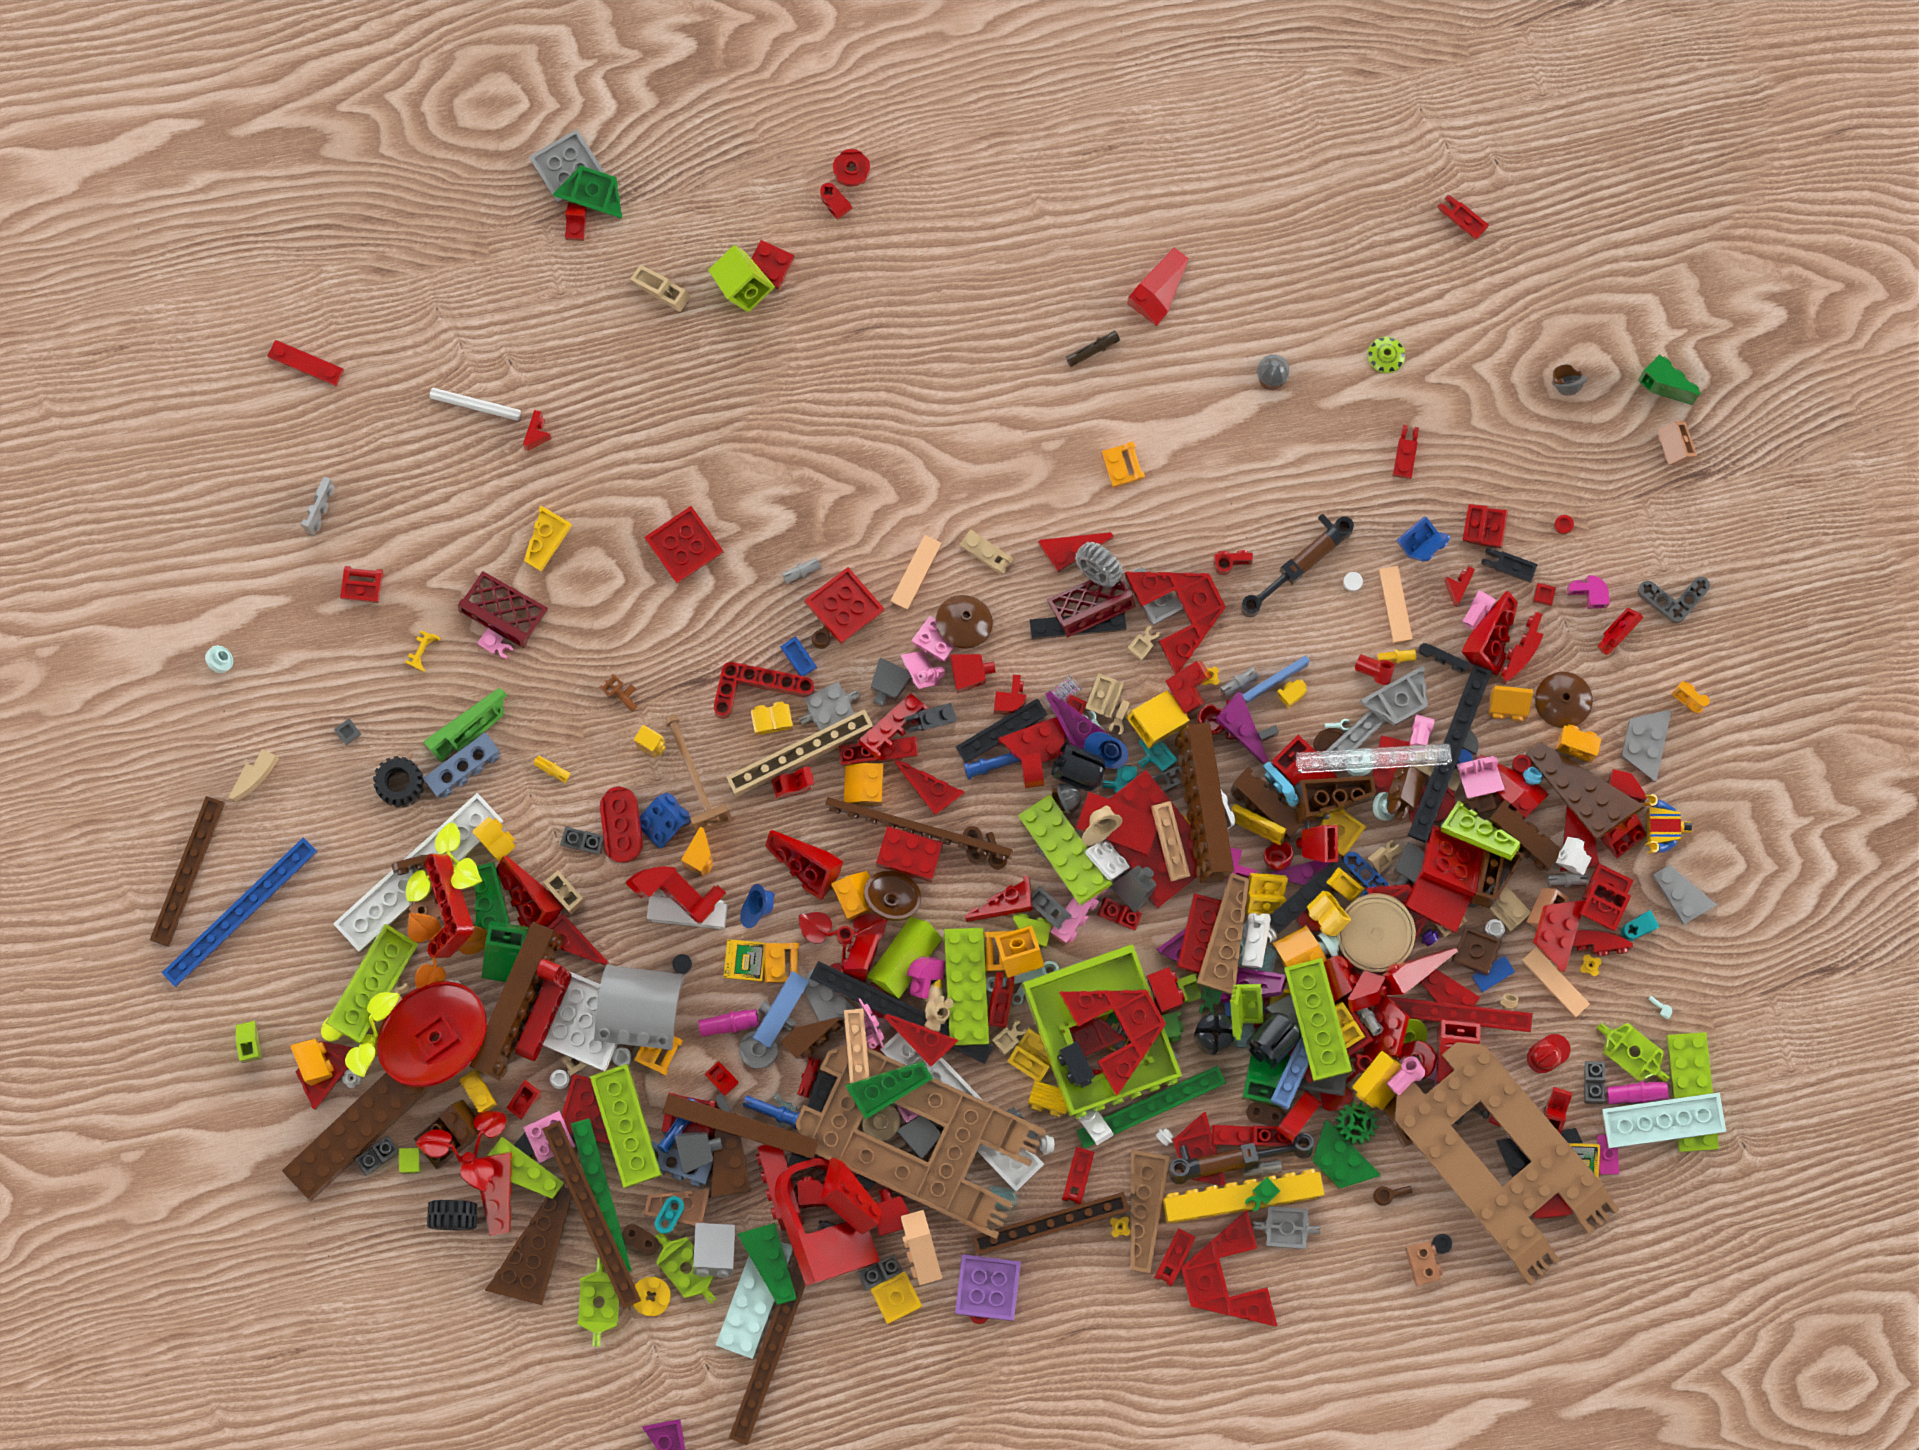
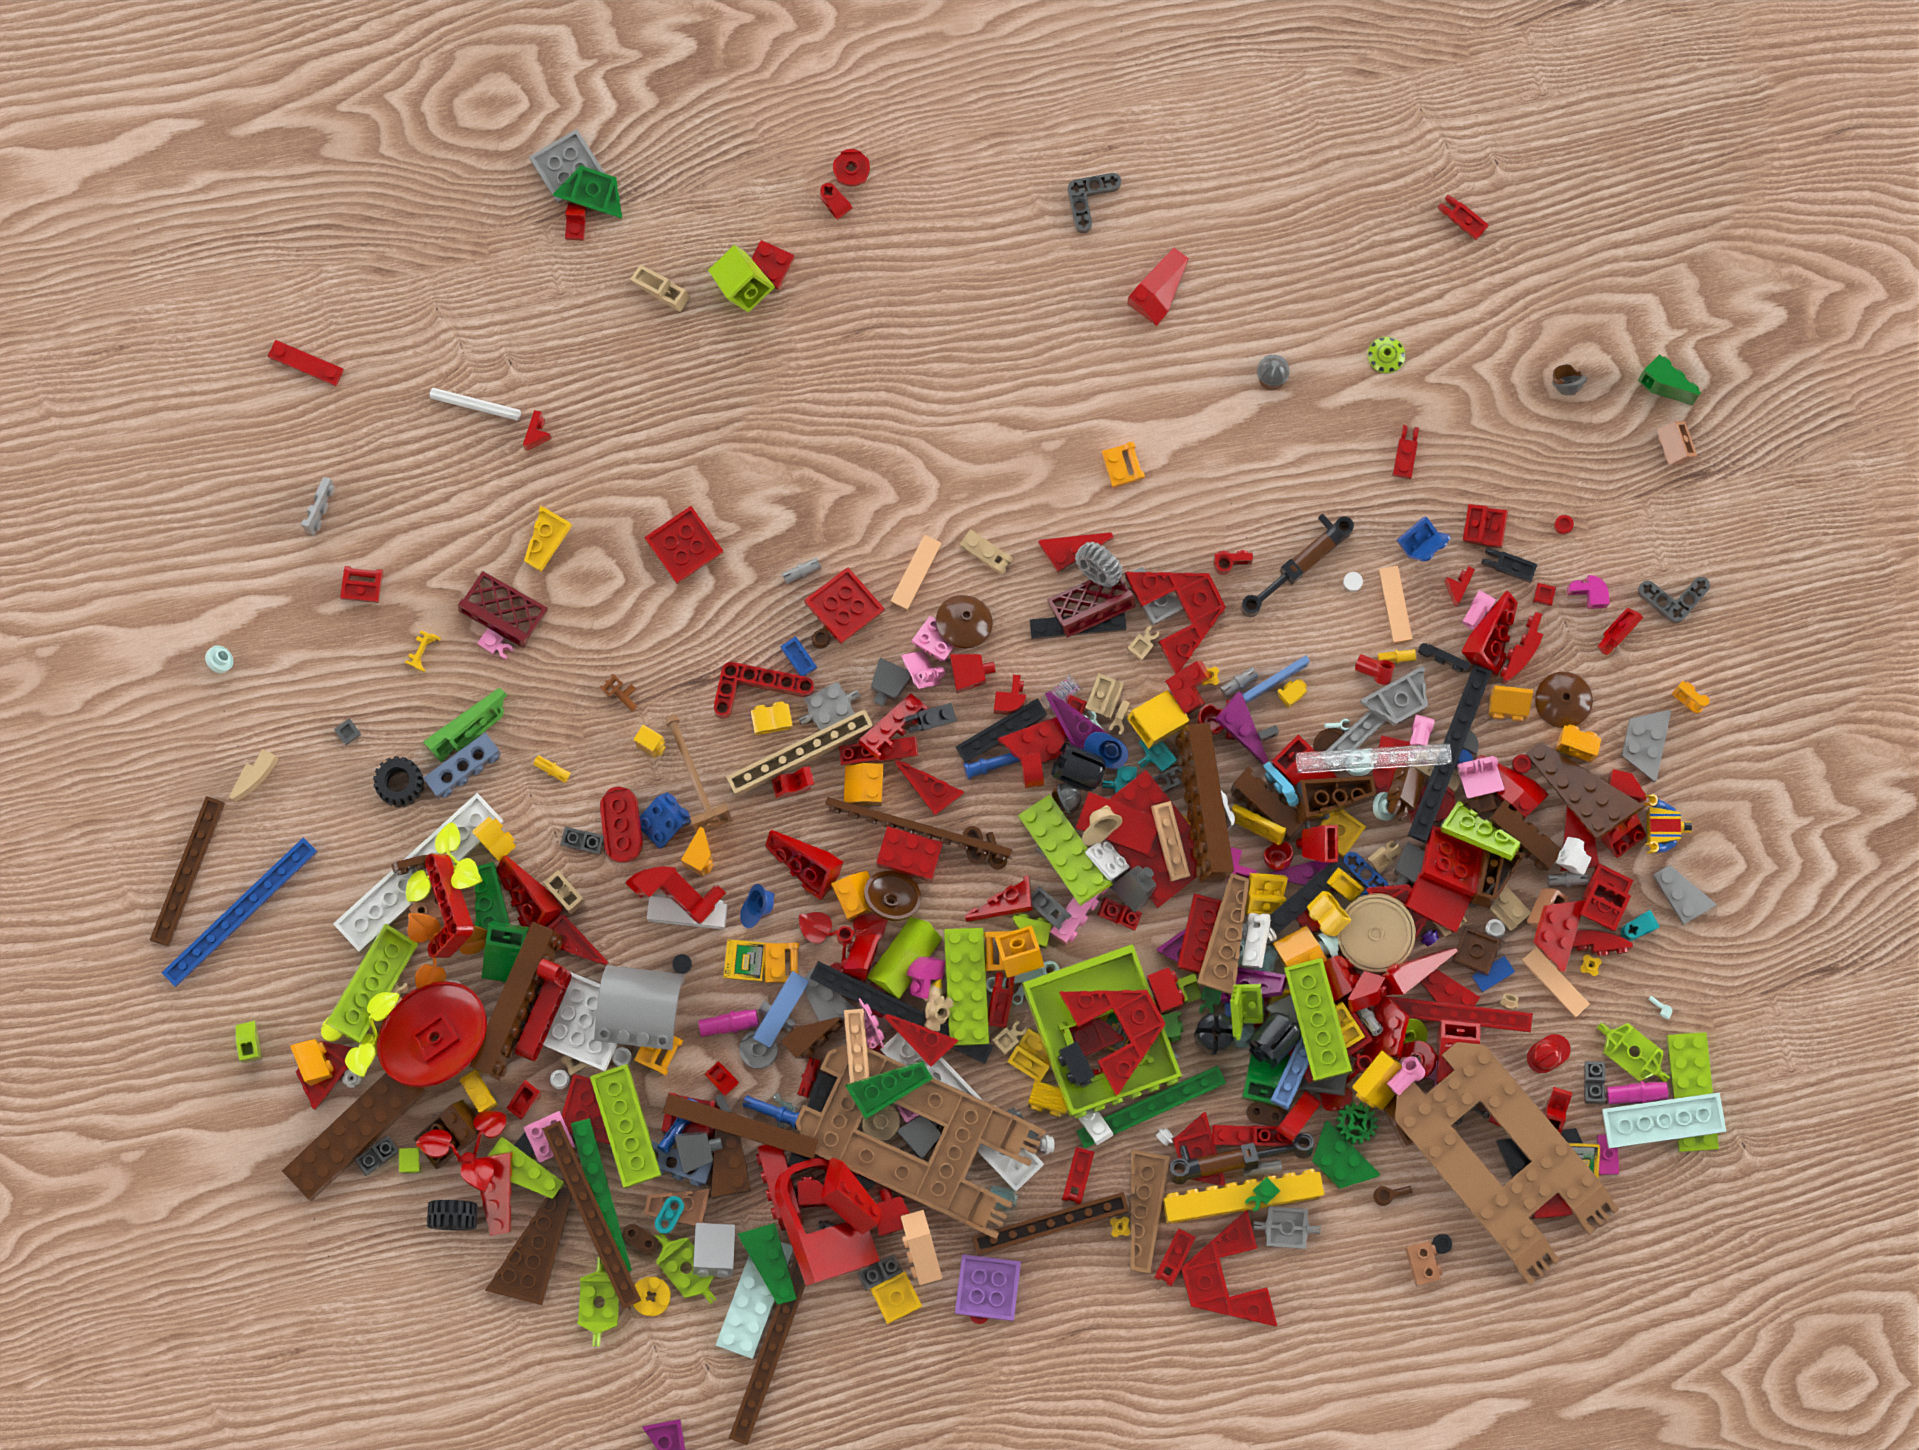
(1082, 196): none -> dark grey beam
(1093, 348): dark brown pin -> none
(1532, 776): medium azure plate -> none

